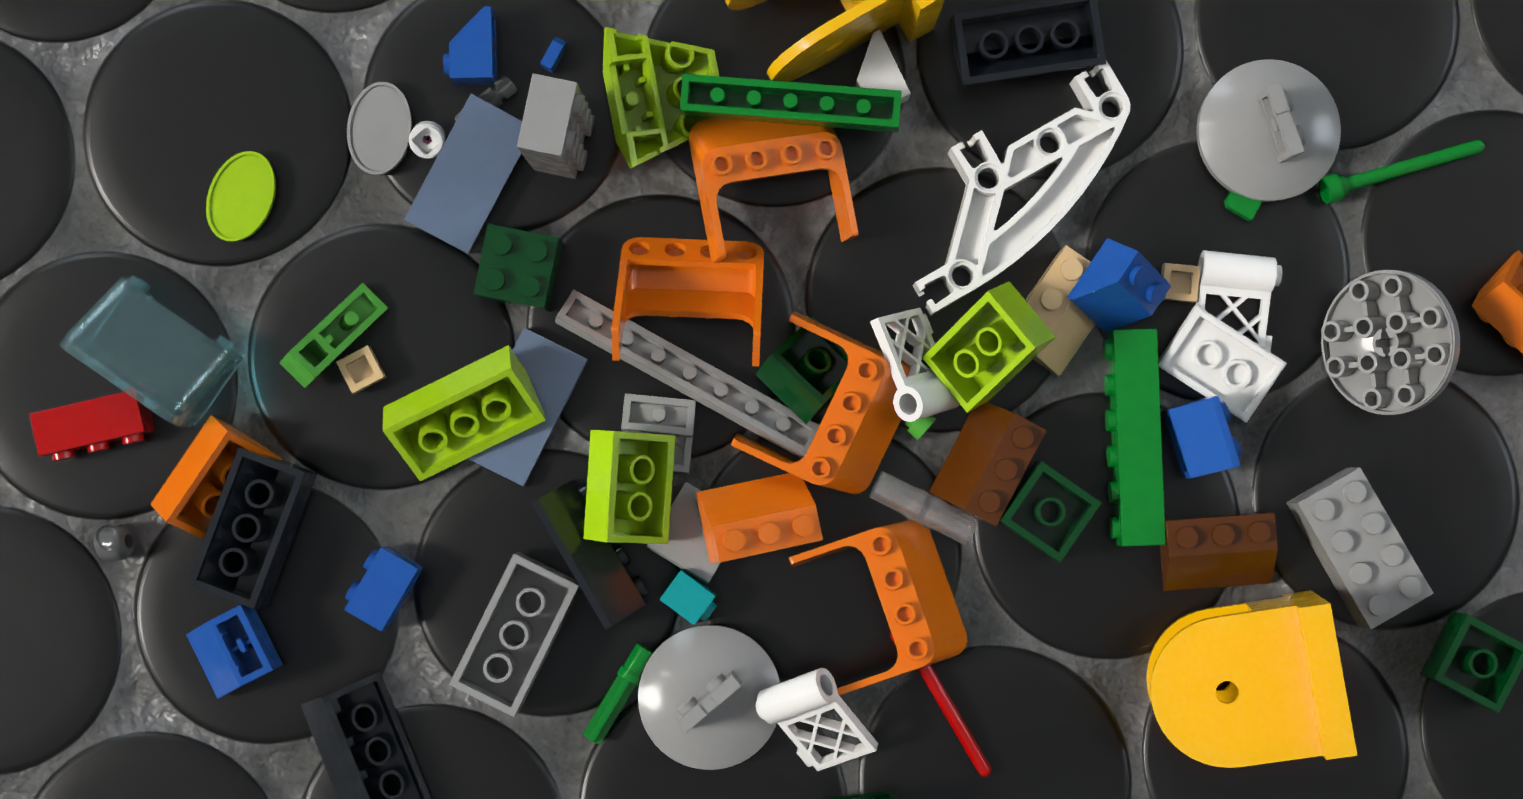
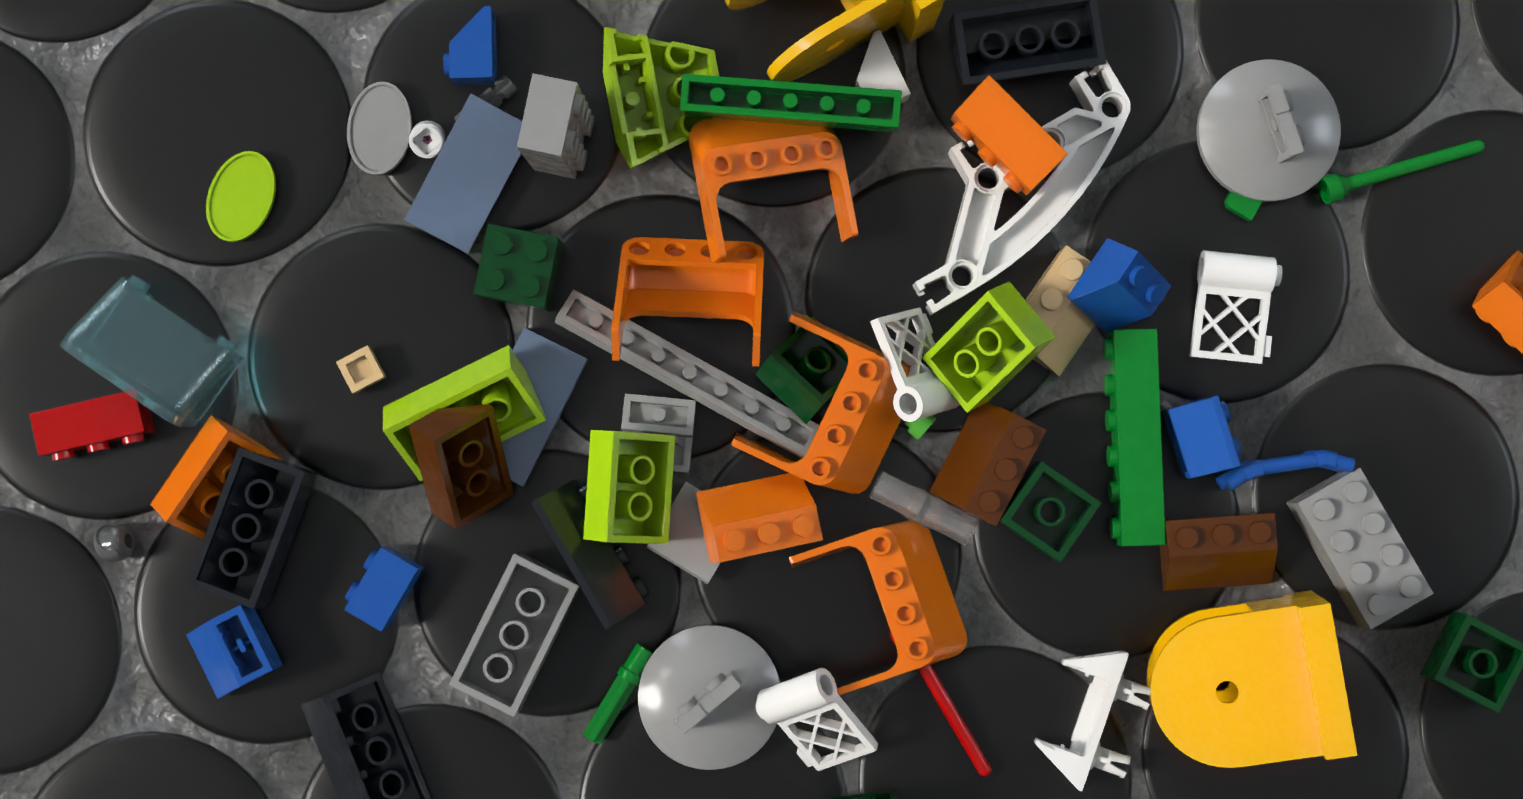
(333, 335): bright green slope -> none
(461, 462): none -> reddish brown slope
(554, 54): blue piece -> none
(689, 598): teal brick -> none
(1007, 136): none -> orange slope
(1085, 745): none -> white hose
(1183, 282): tan plate -> none
(1221, 363): white tile -> none
(1308, 459): none -> blue piece
(1390, 342): light grey bracket -> none

